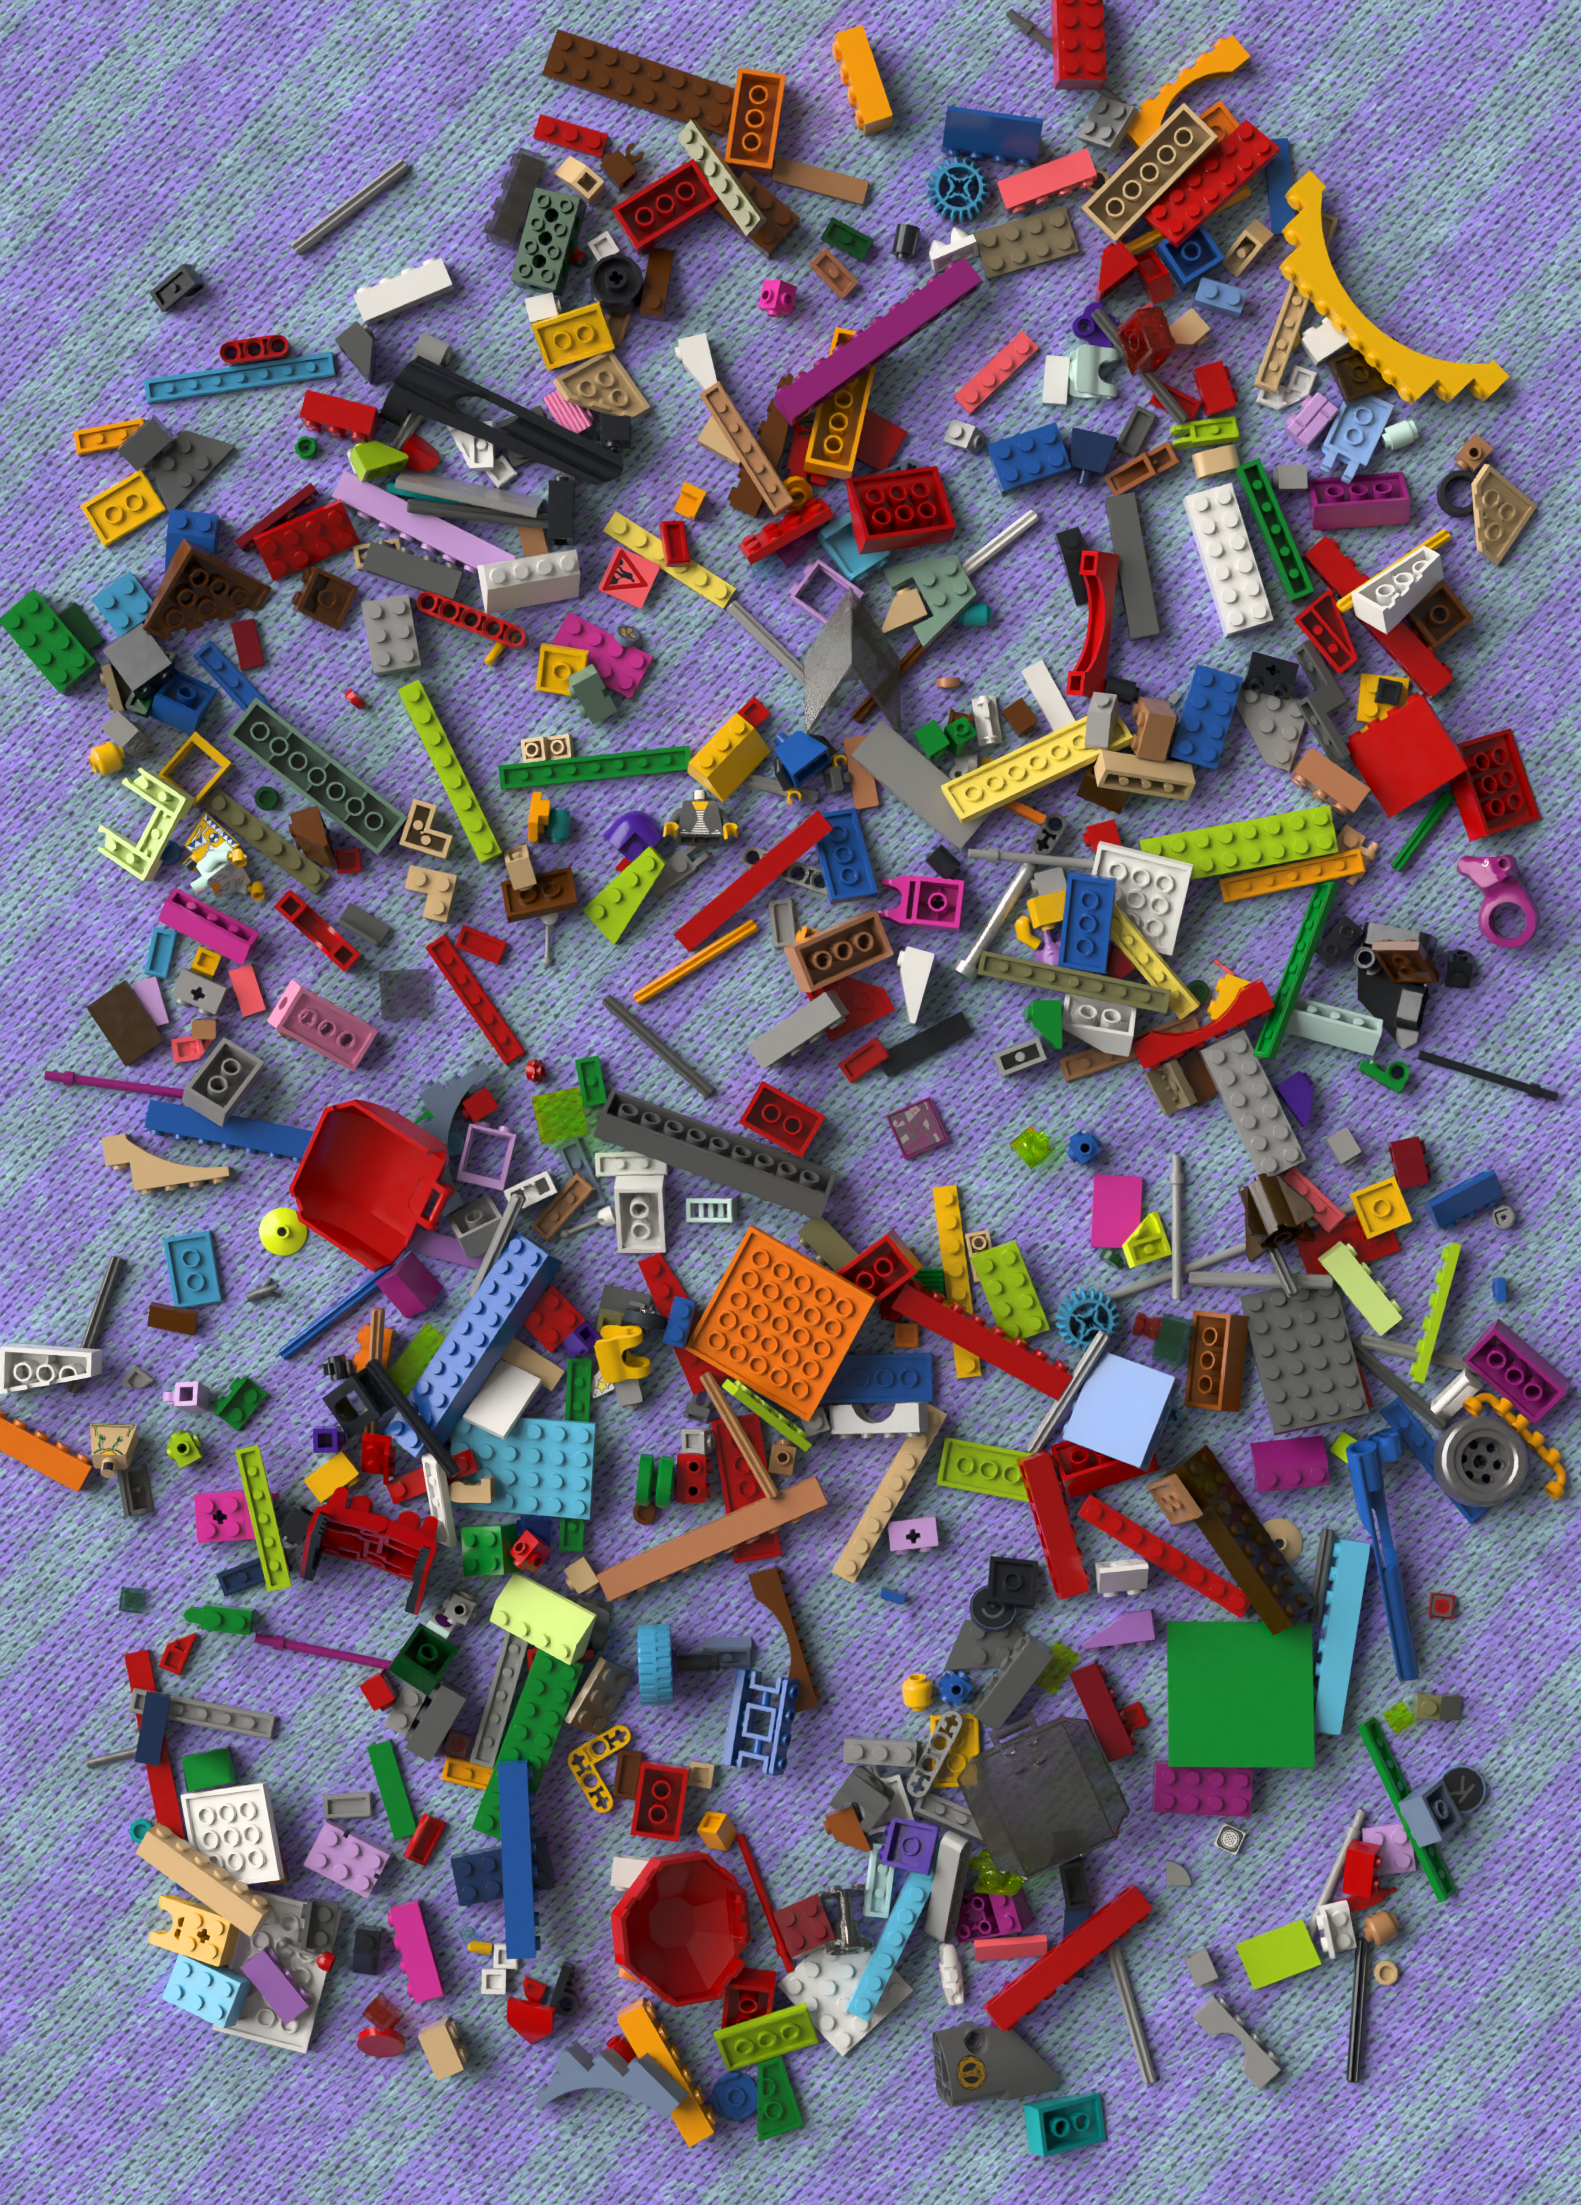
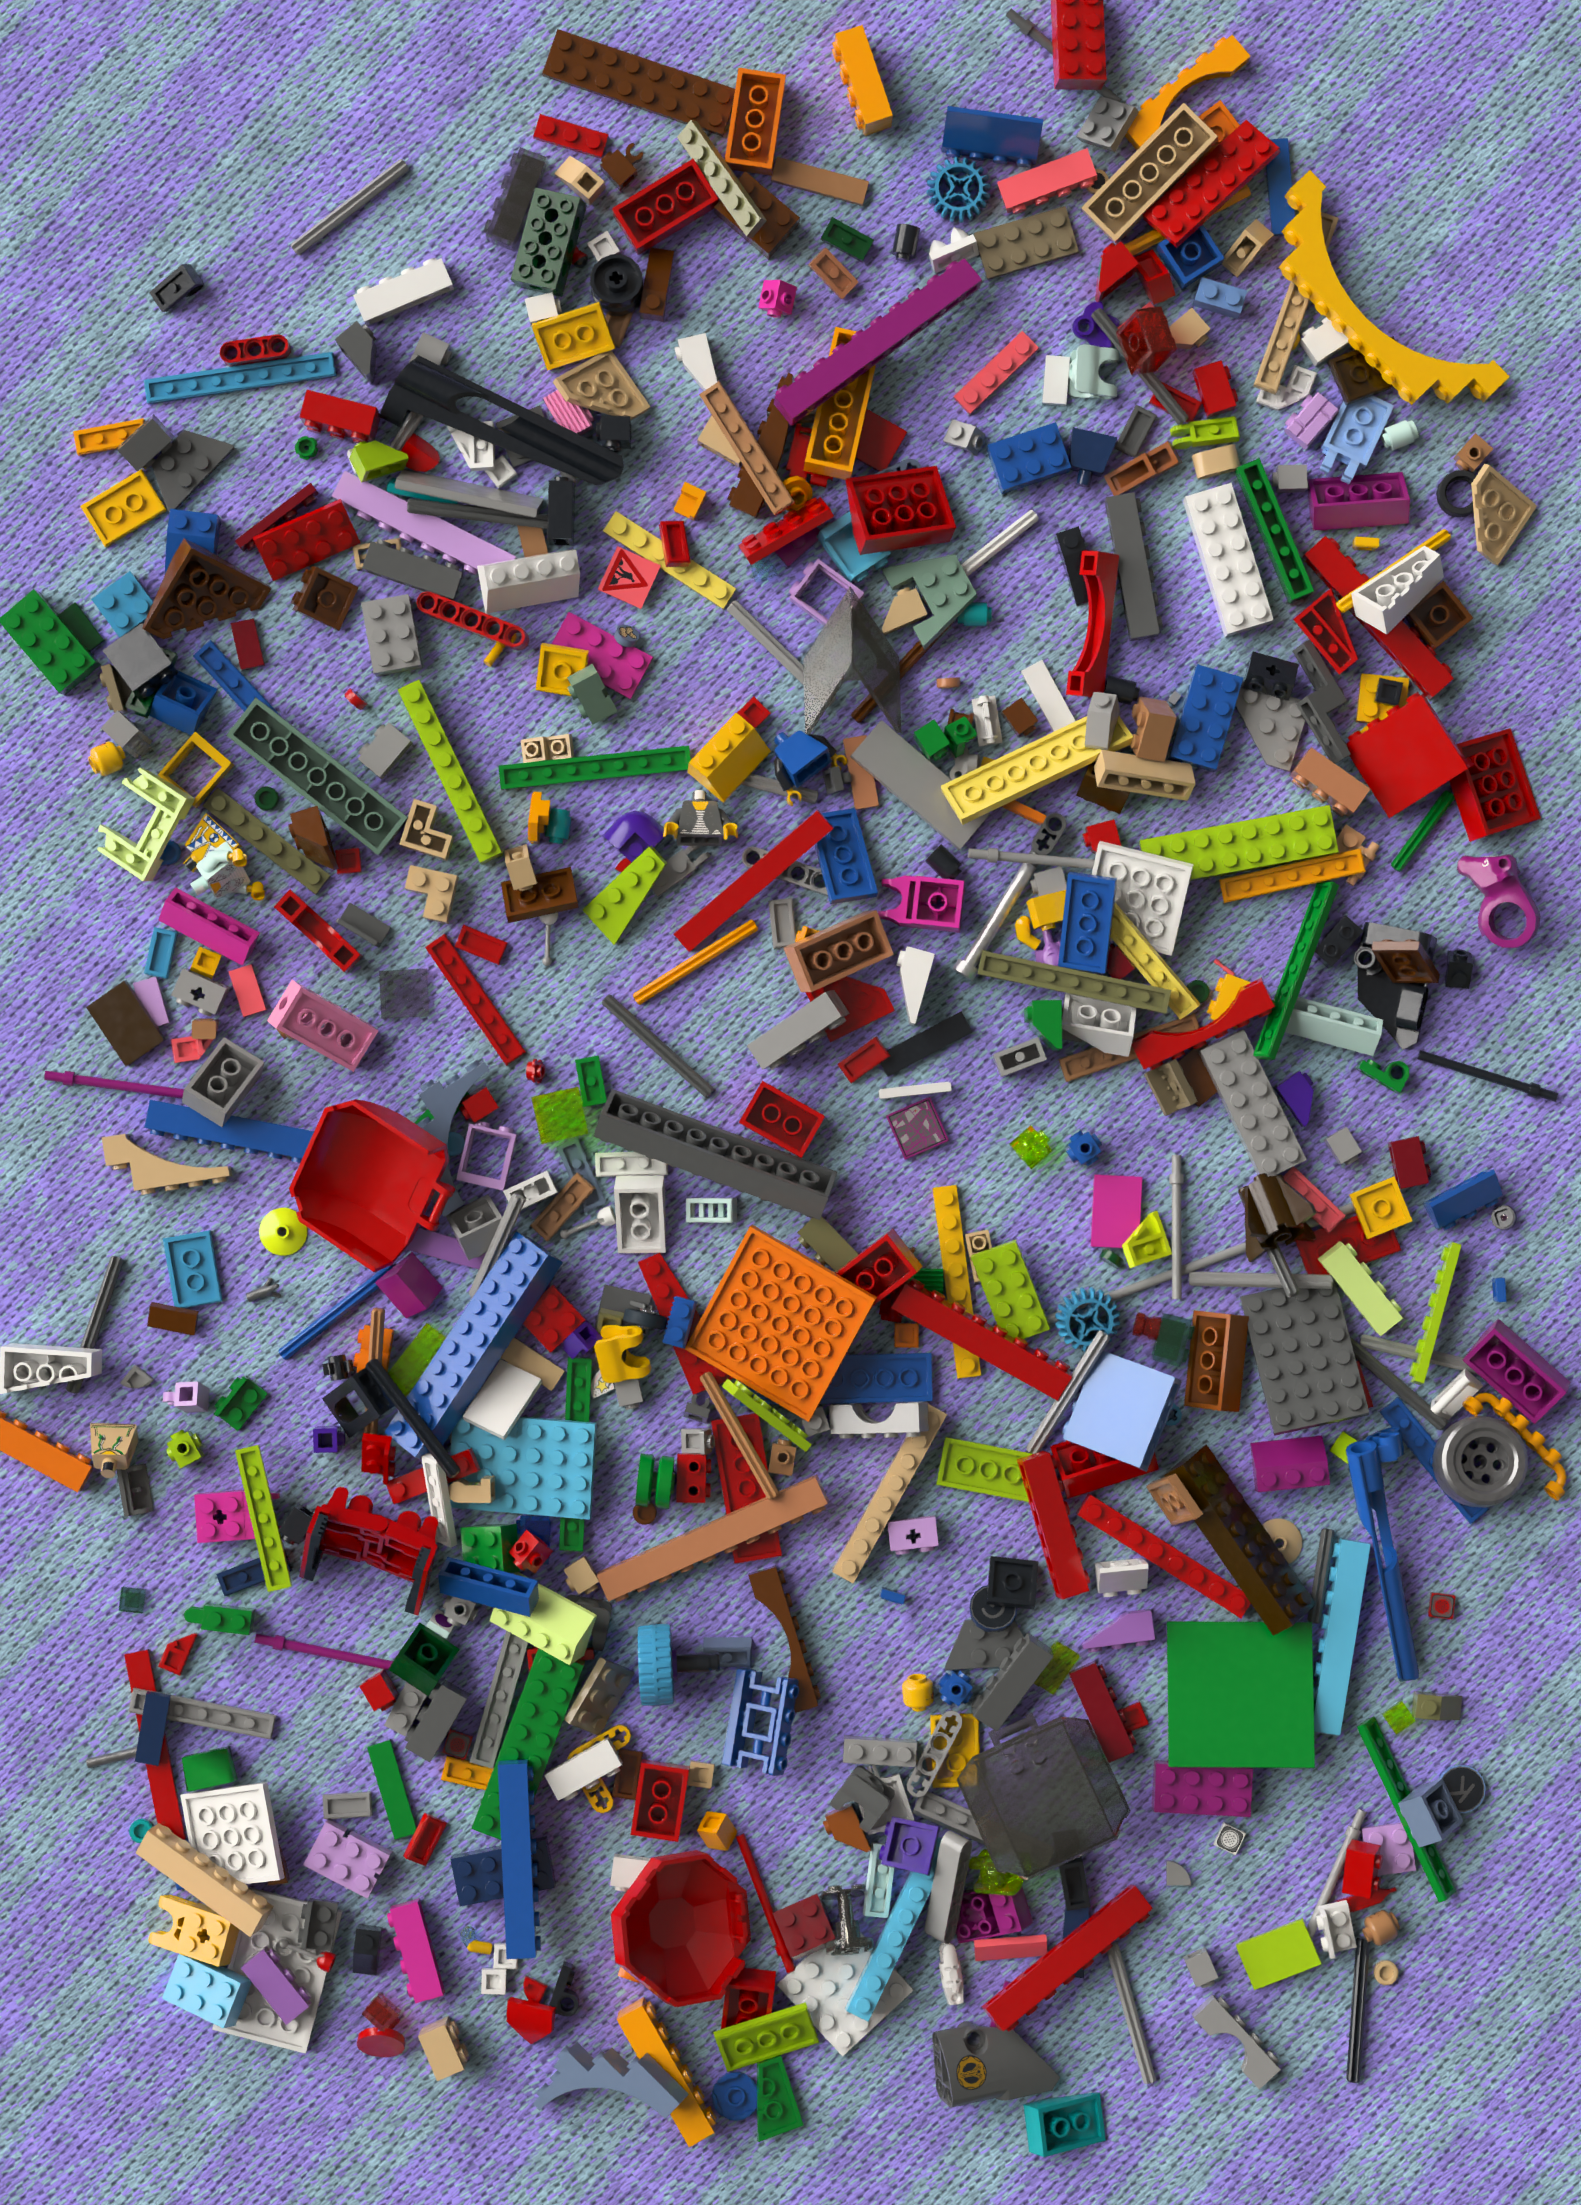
(335, 1473): yellow brick -> none
(384, 750): none -> light grey brick
(488, 1586): none -> blue brick
(584, 1770): none -> white brick
(622, 2047): red brick -> none
(914, 1090): none -> white tile
(1365, 543): none -> yellow tile

